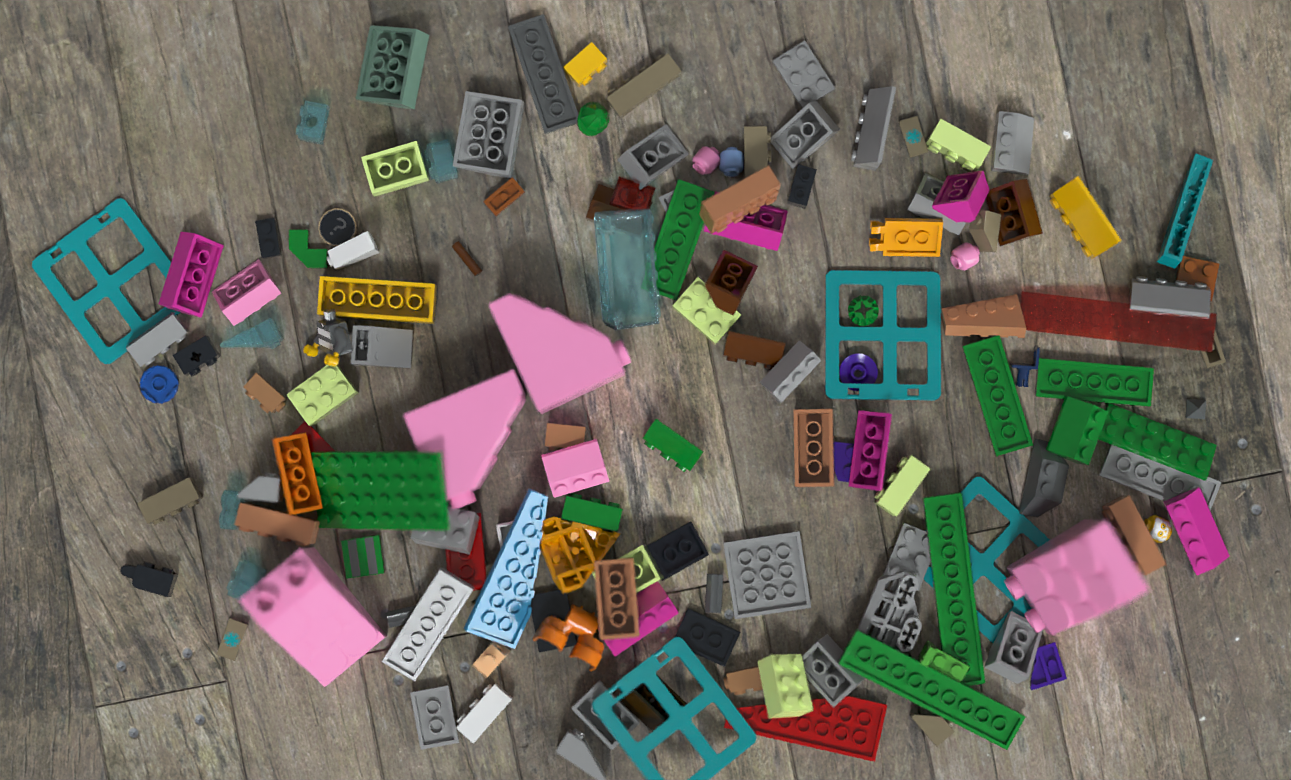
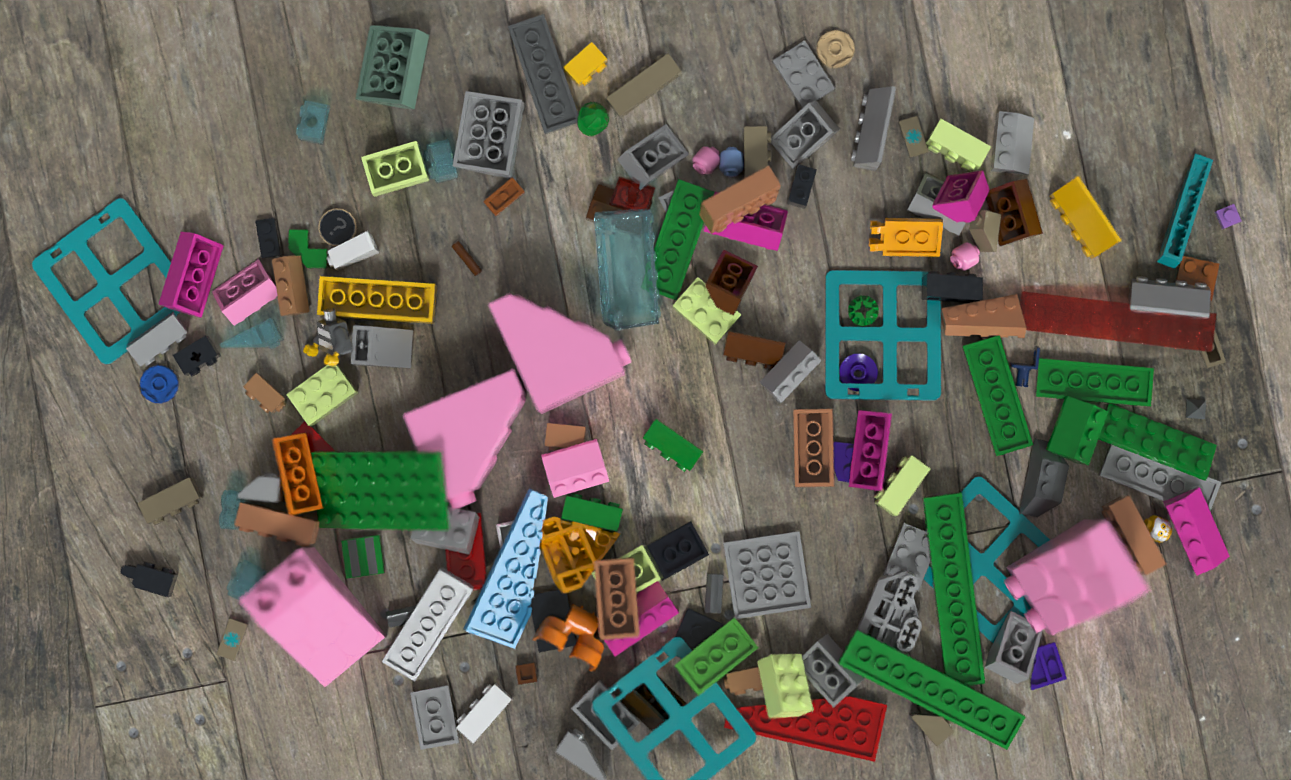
(290, 285): none -> medium nougat brick
(490, 658): light nougat torso -> none
(526, 673): none -> reddish brown plate
(716, 656): none -> bright green plate
(835, 49): none -> tan tile
(942, 662): bright green bracket -> none
(952, 287): none -> black brick
(1228, 216): none -> medium lavender plate

